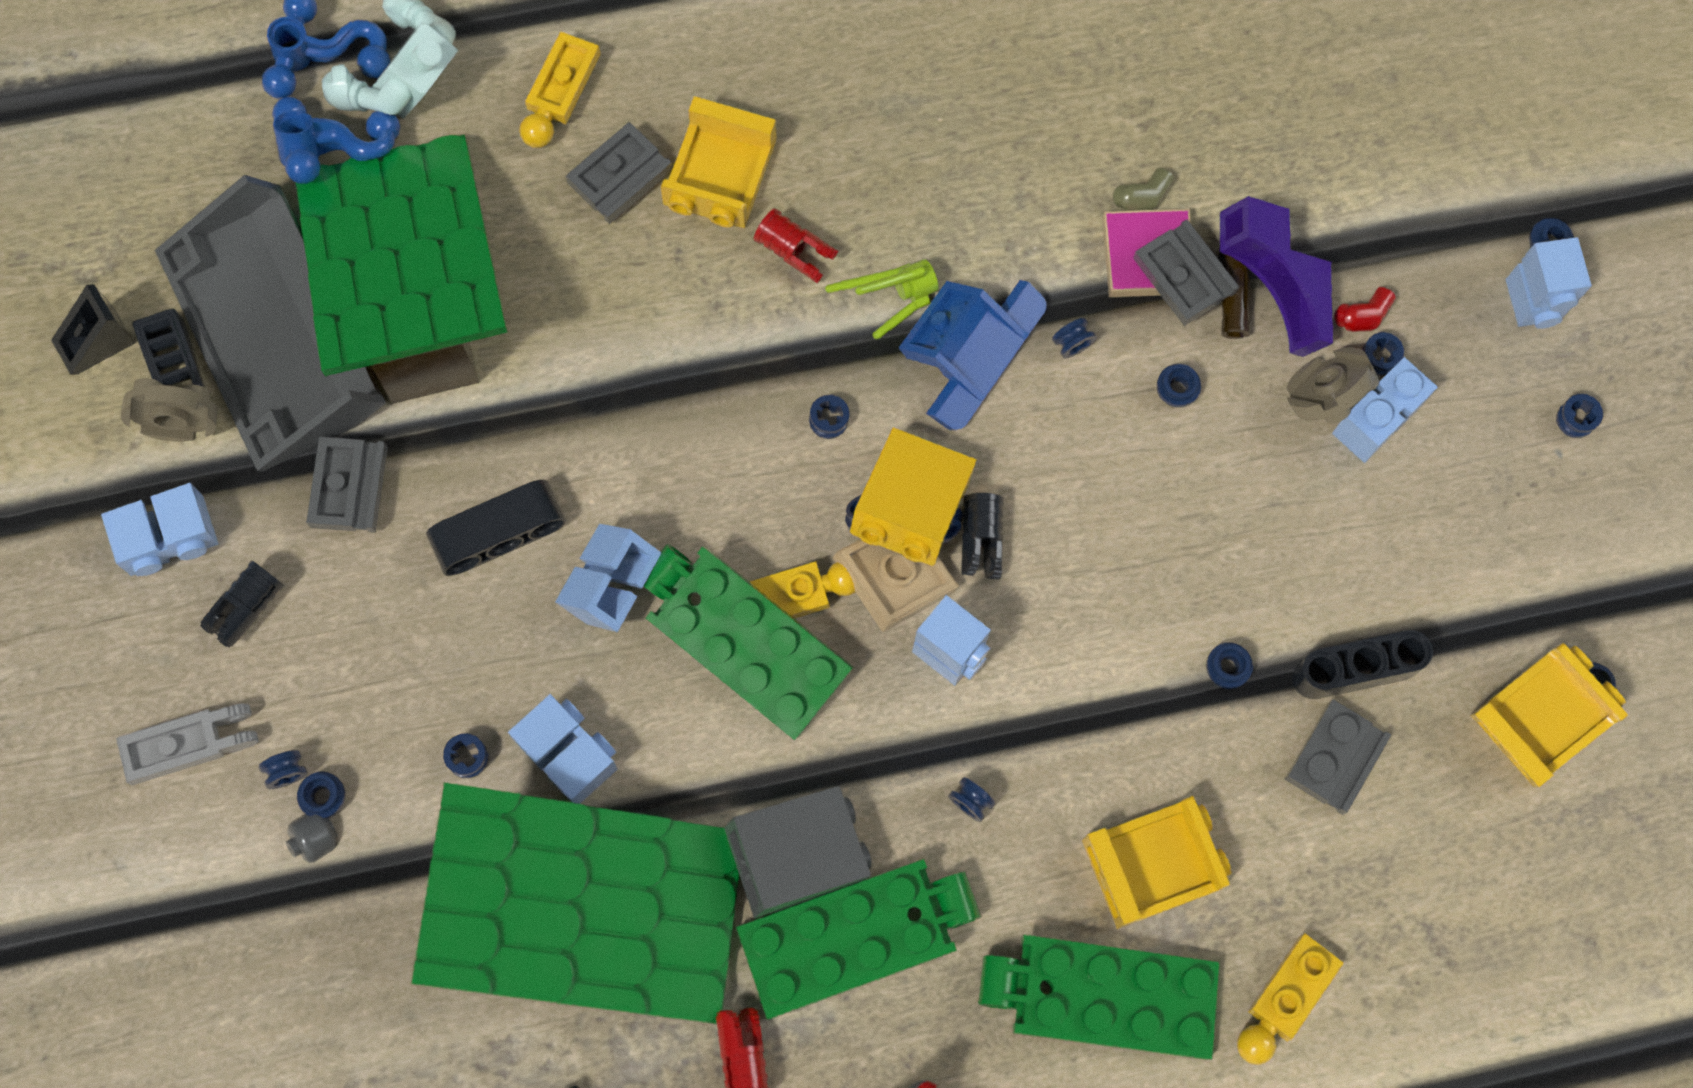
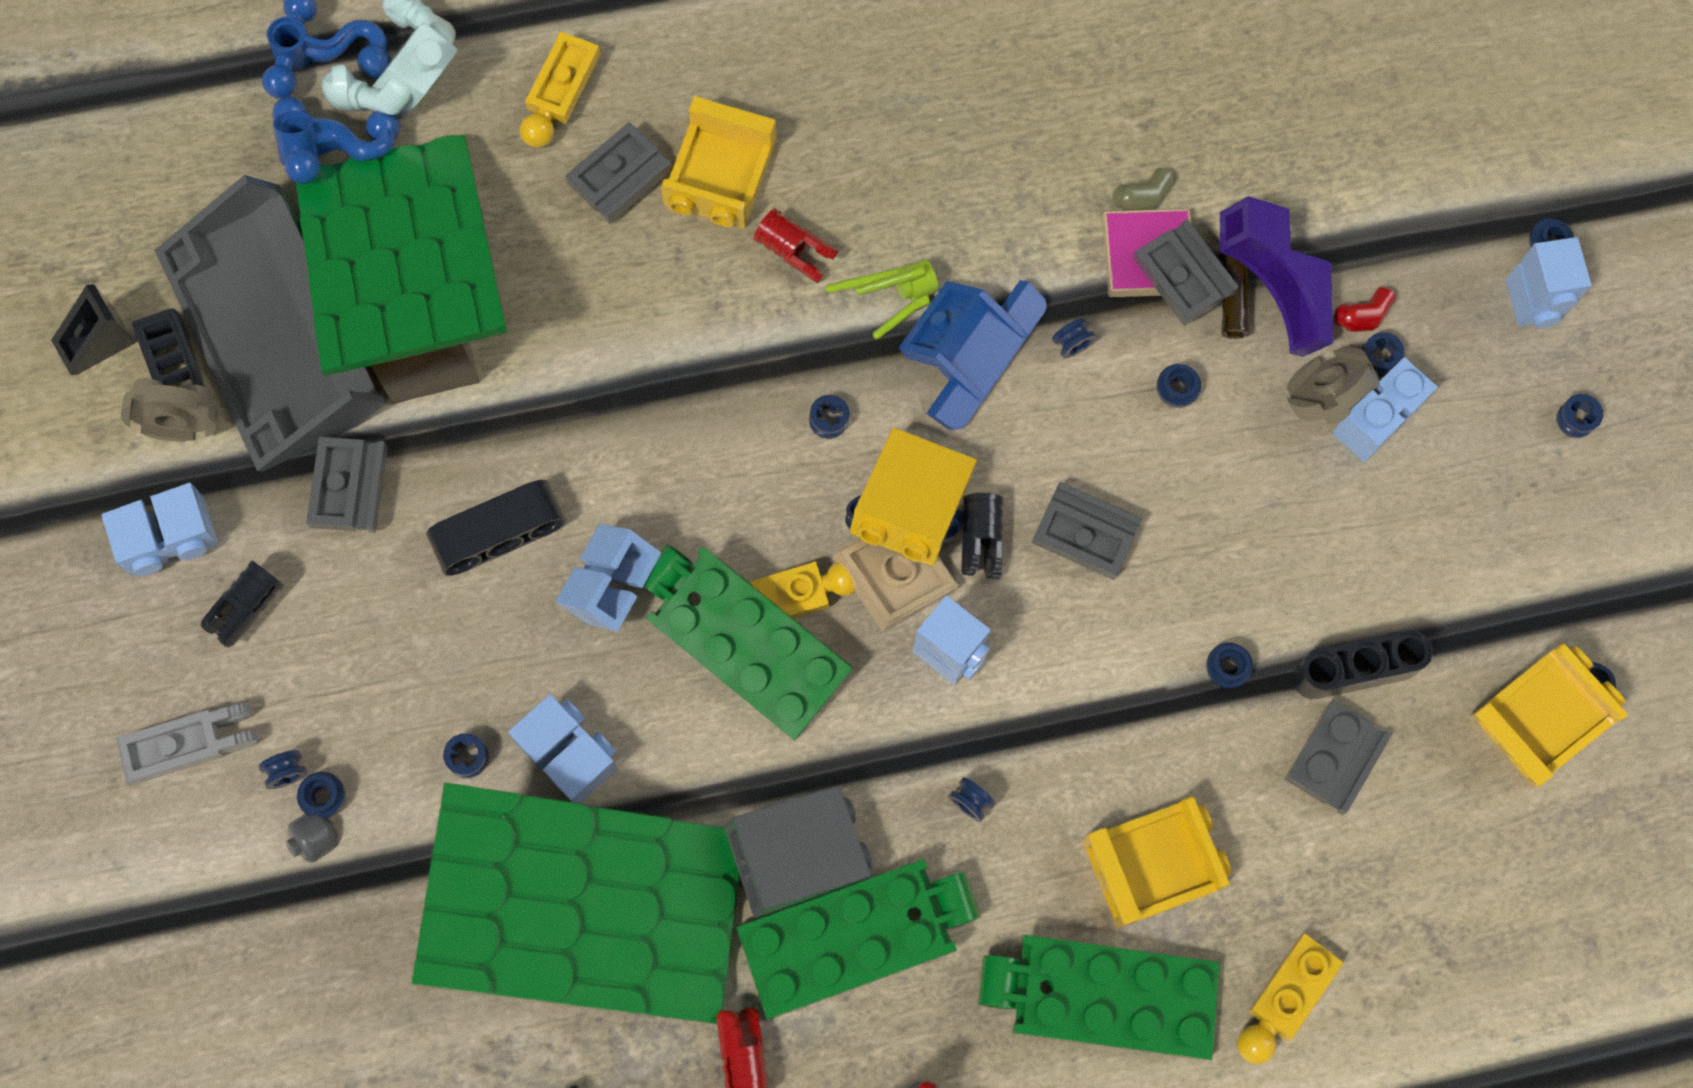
(1086, 530): none -> dark grey plate

